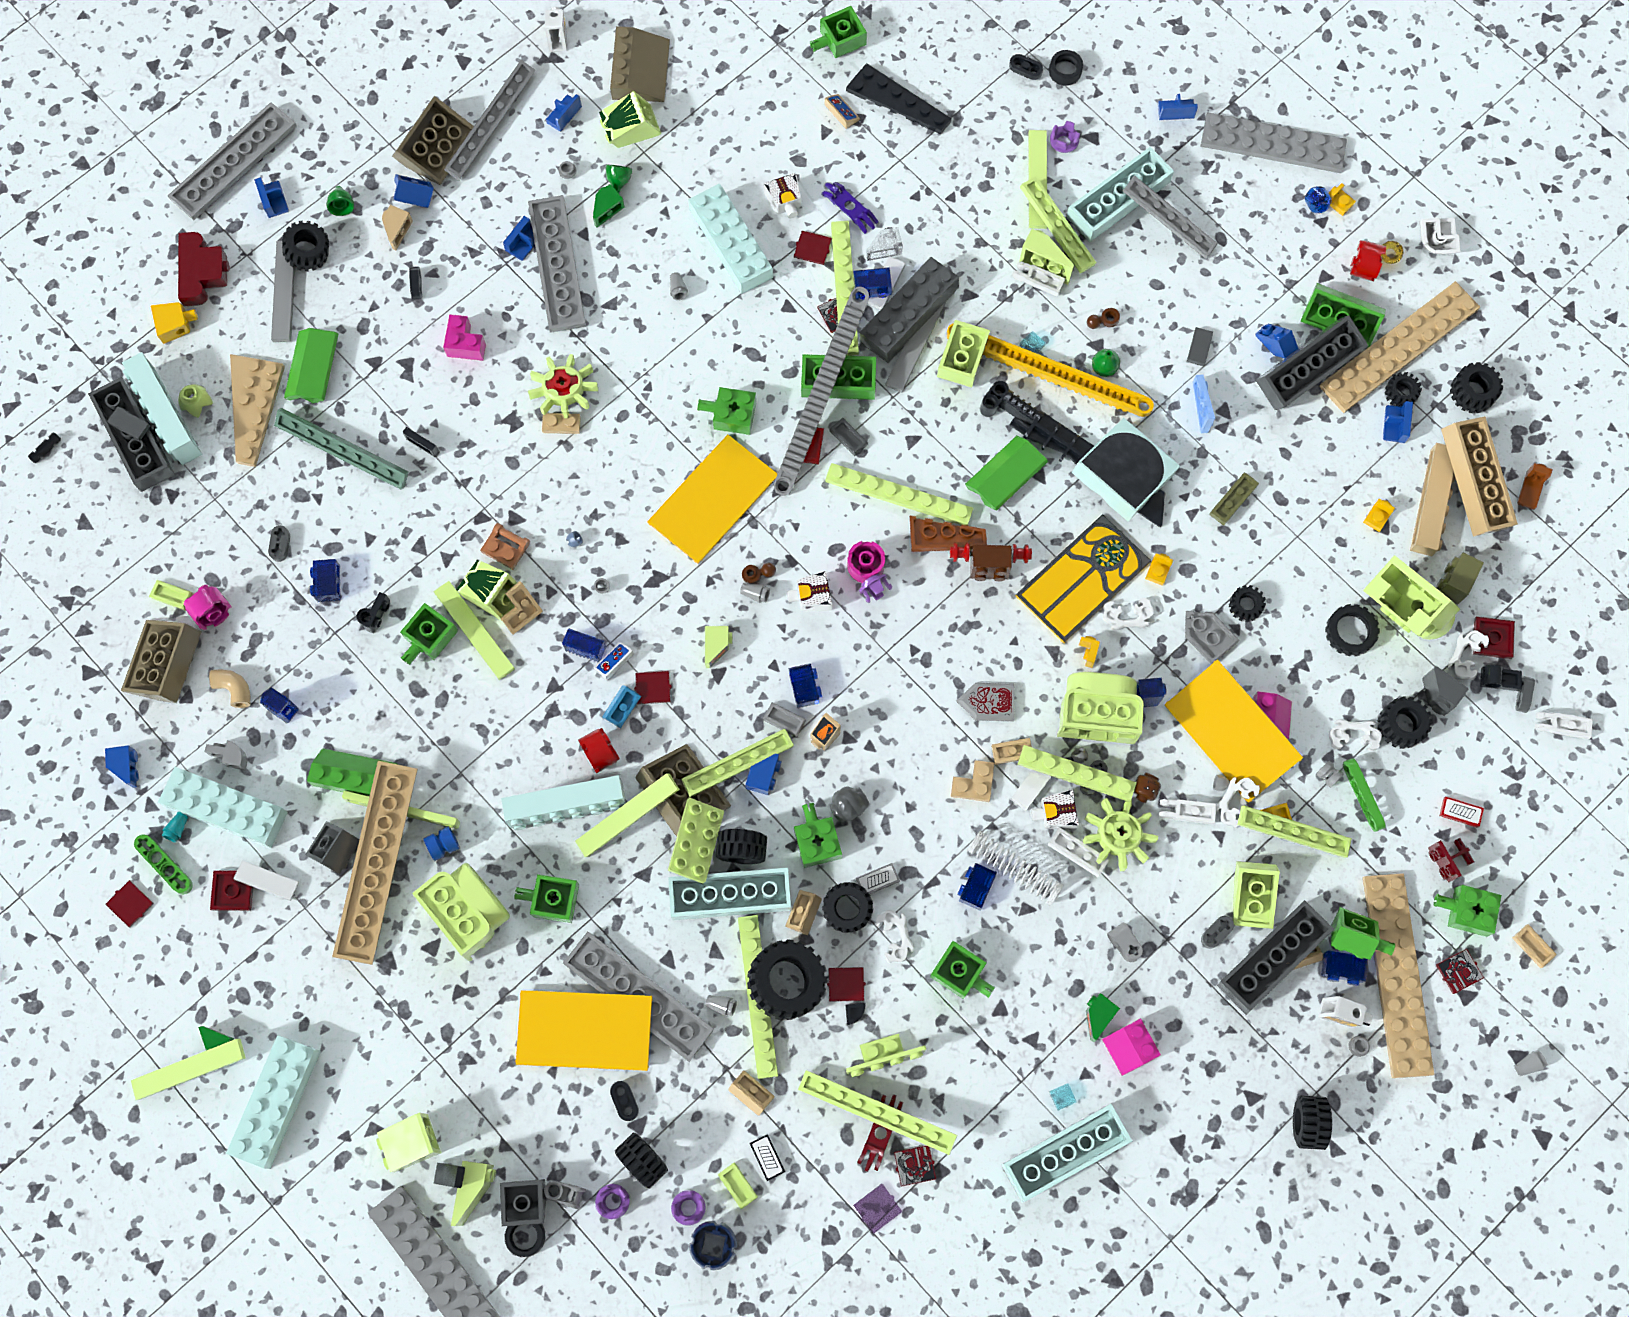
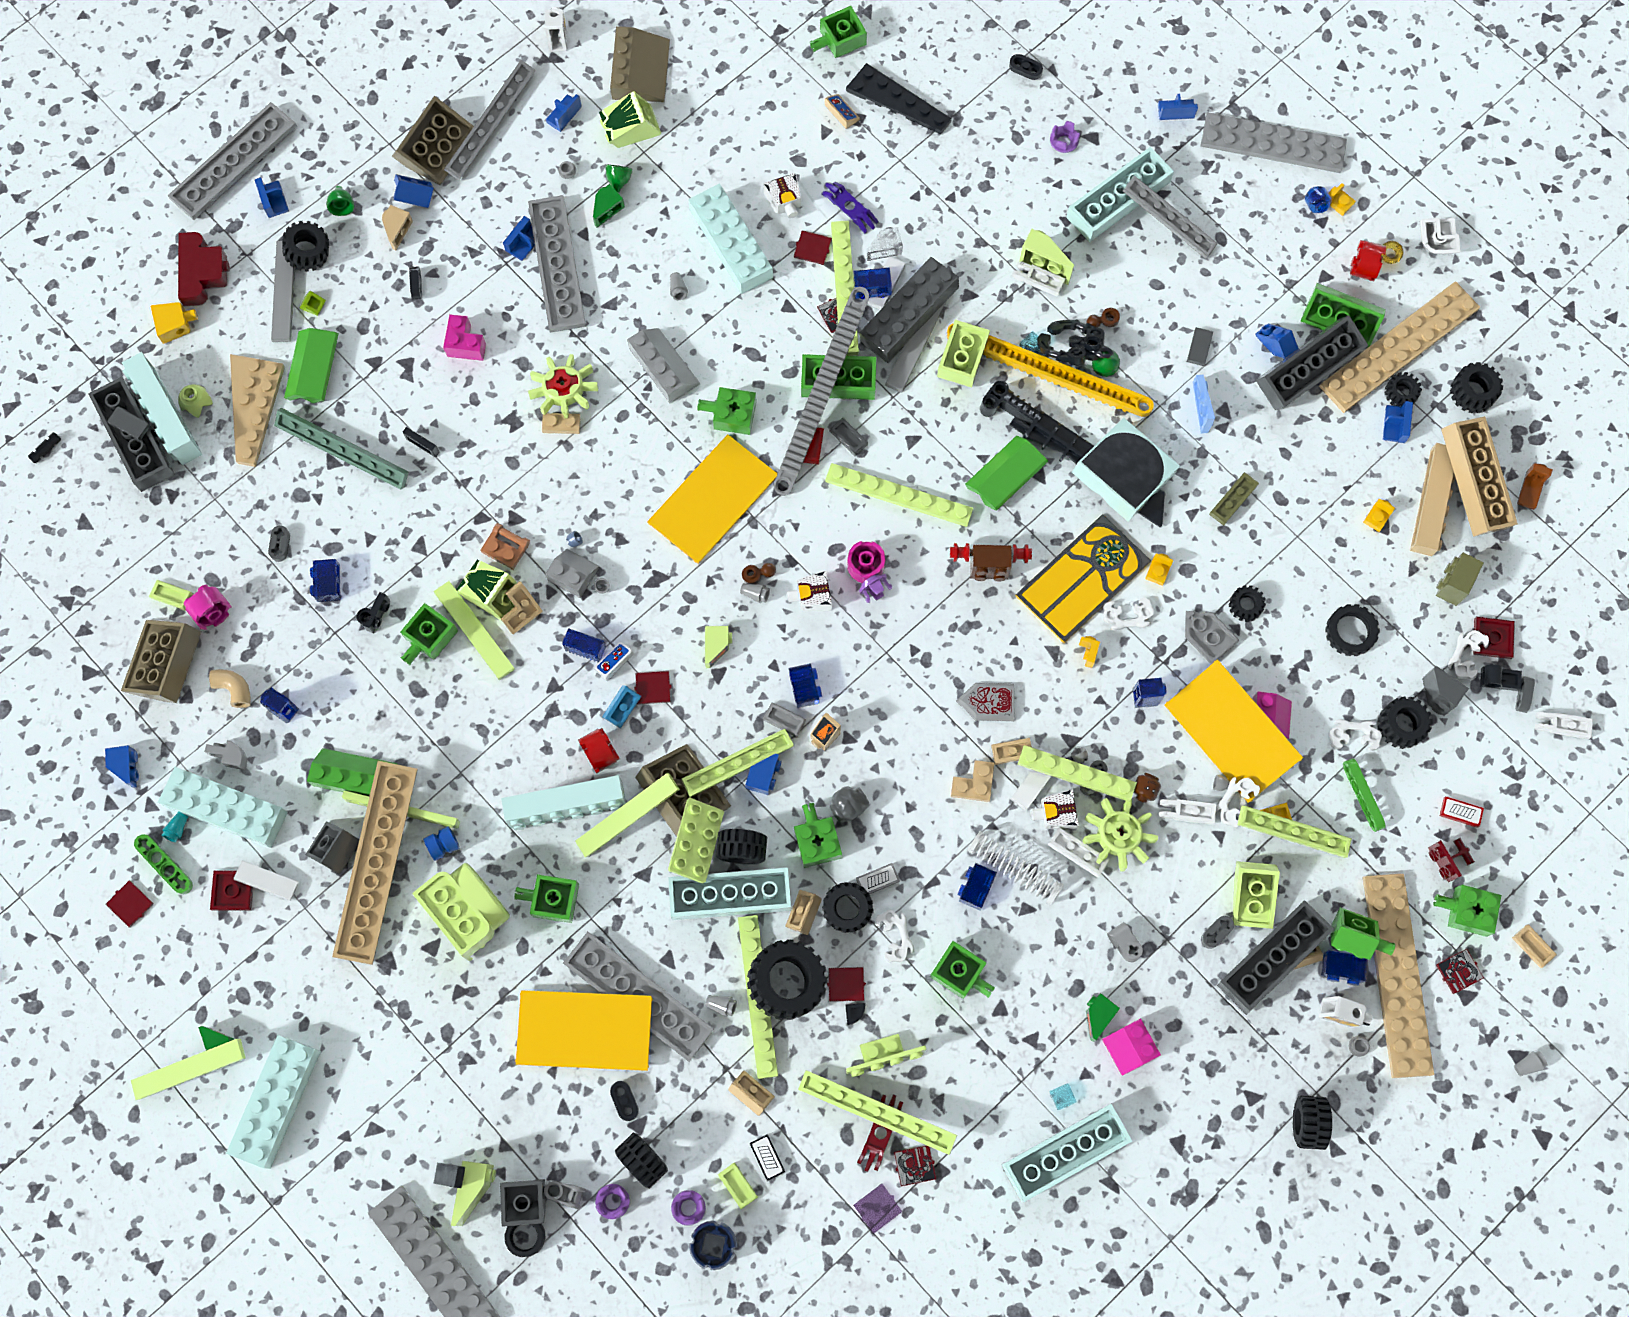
(312, 303): none -> lime slope
(408, 1142): yellowish green slope -> none
(571, 572): none -> light grey slope
(662, 363): none -> light grey slope
(937, 536): dark orange wing -> none
(1037, 168): yellowish green tile -> none
(1058, 224): yellowish green plate -> none
(1066, 79): black tyre -> none
(1082, 348): none -> black piece
(1101, 708): yellowish green brick -> none
(1326, 770): light grey wheel -> none
(1404, 592): yellowish green brick -> none

